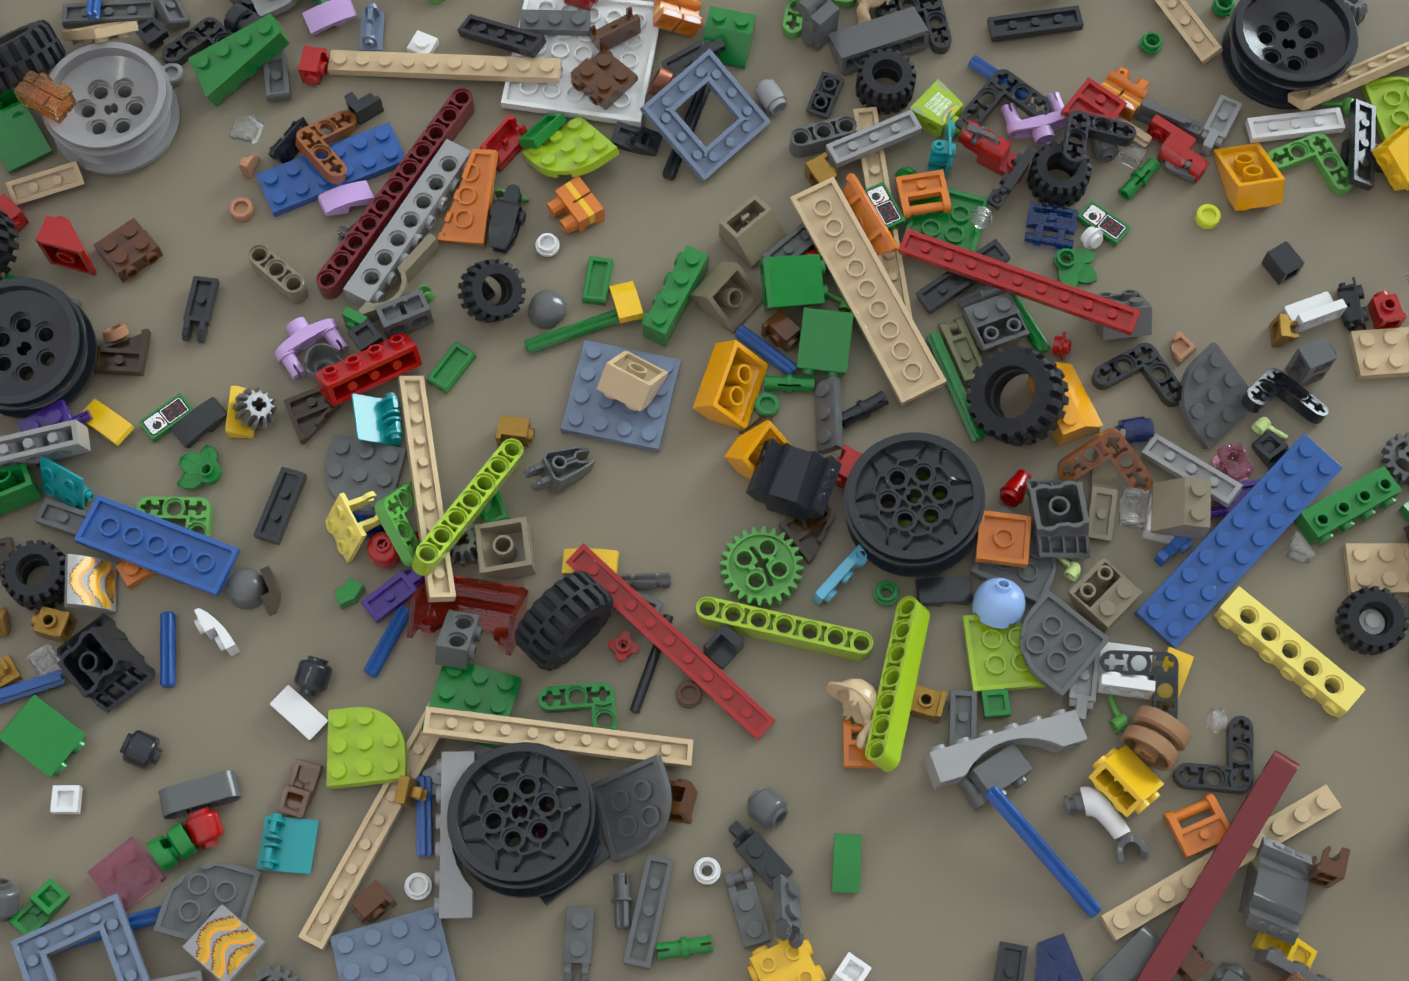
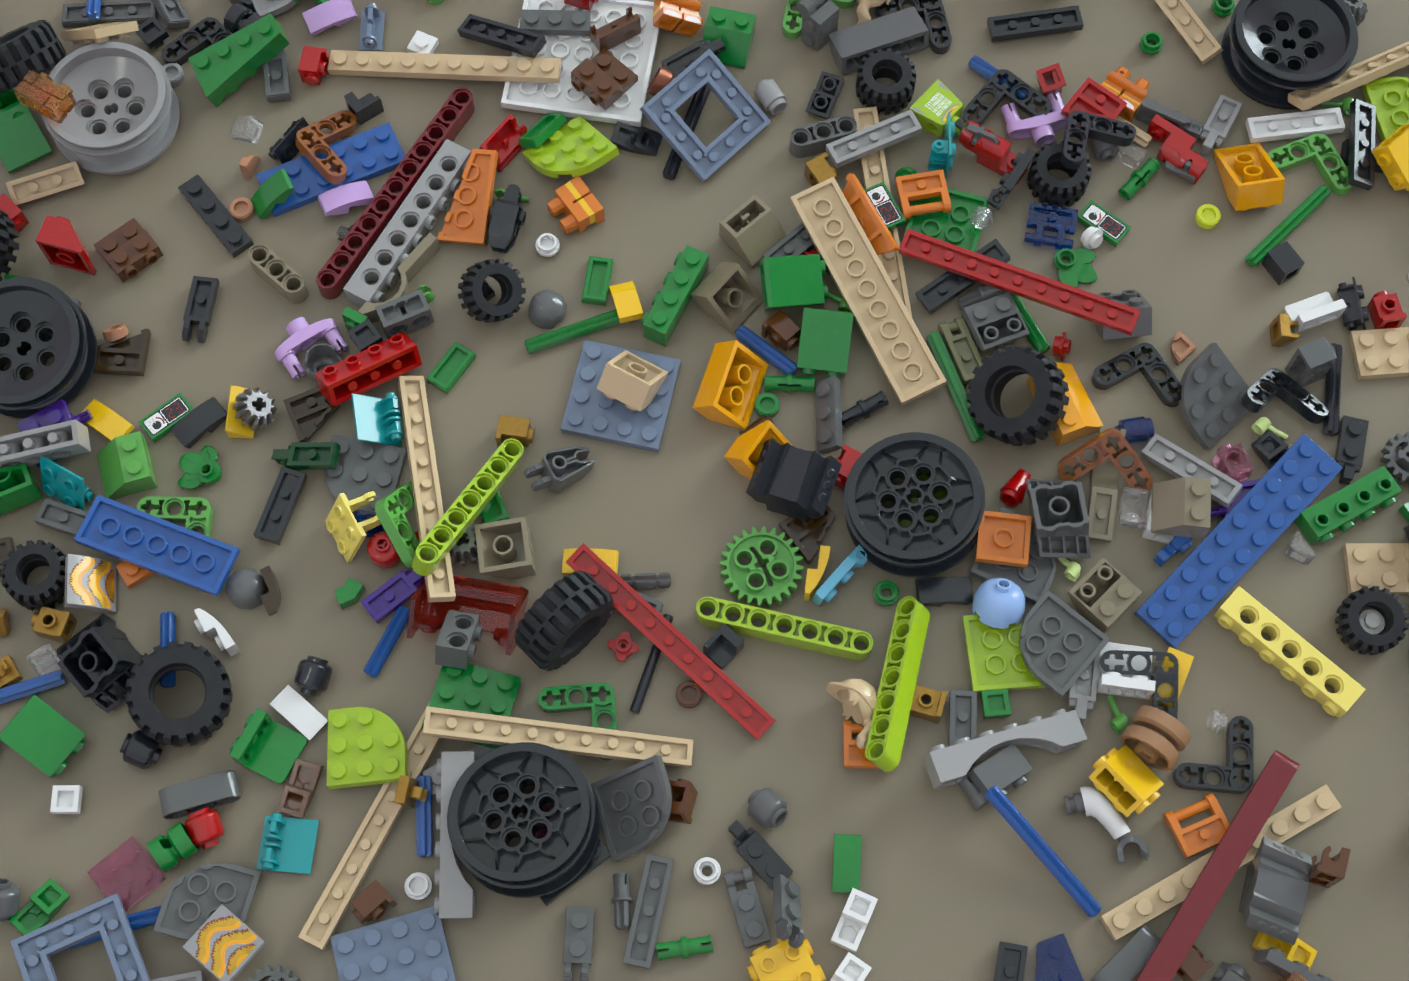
(126, 466): none -> bright green slope
(158, 665): none -> black tyre
(216, 216): none -> black plate
(267, 747): none -> green bracket
(271, 192): none -> green slope
(308, 456): none -> dark green hinge
(815, 576): none -> yellow slope
(853, 920): none -> white slope
(1050, 79): none -> red brick
(1288, 225): none -> green axle
(1333, 393): none -> black axle
(1351, 447): none -> black hinge

